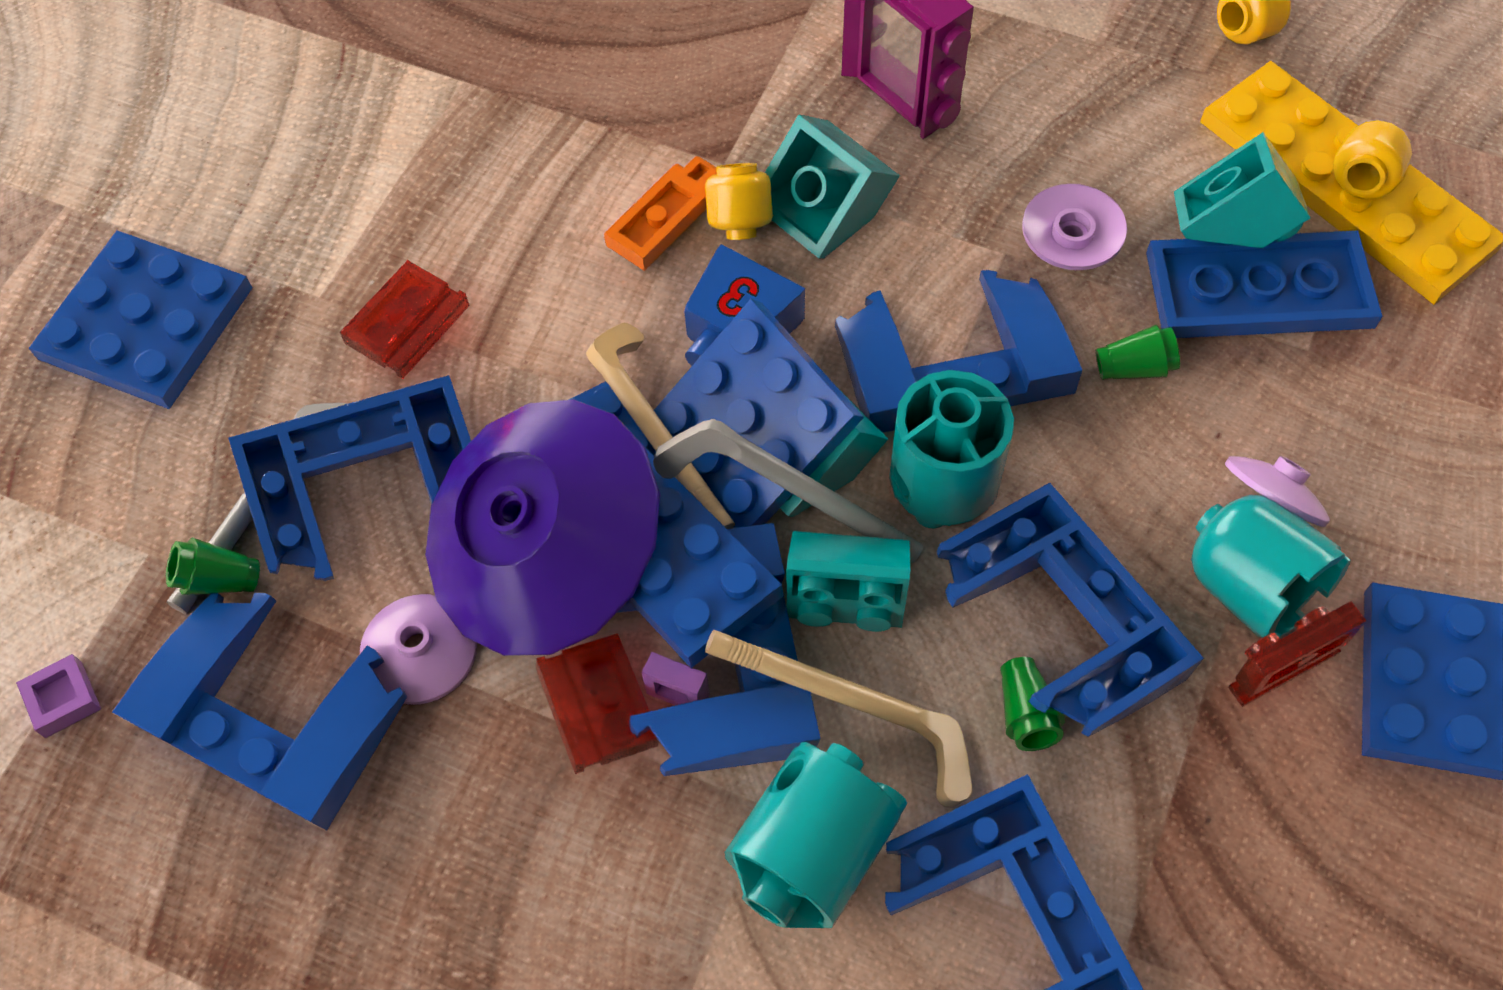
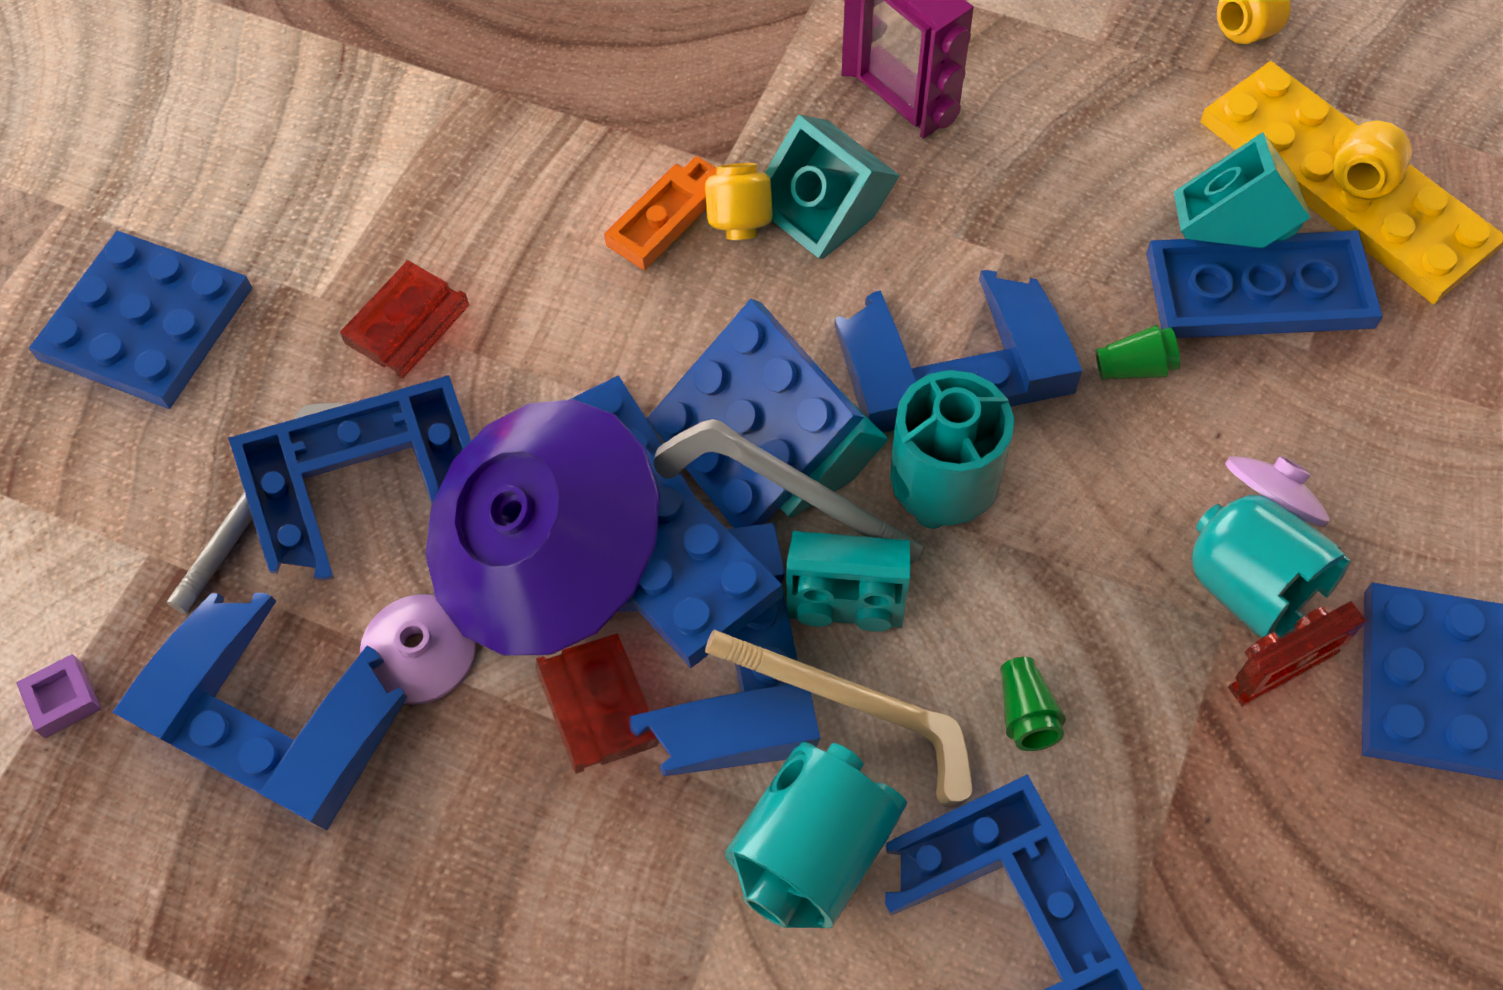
(209, 569): green cone -> none
(604, 357): tan piece -> none
(674, 680): medium lavender tile -> none
(725, 290): blue torso -> none
(1077, 212): lavender dish -> none
(1145, 647): blue wedge -> none

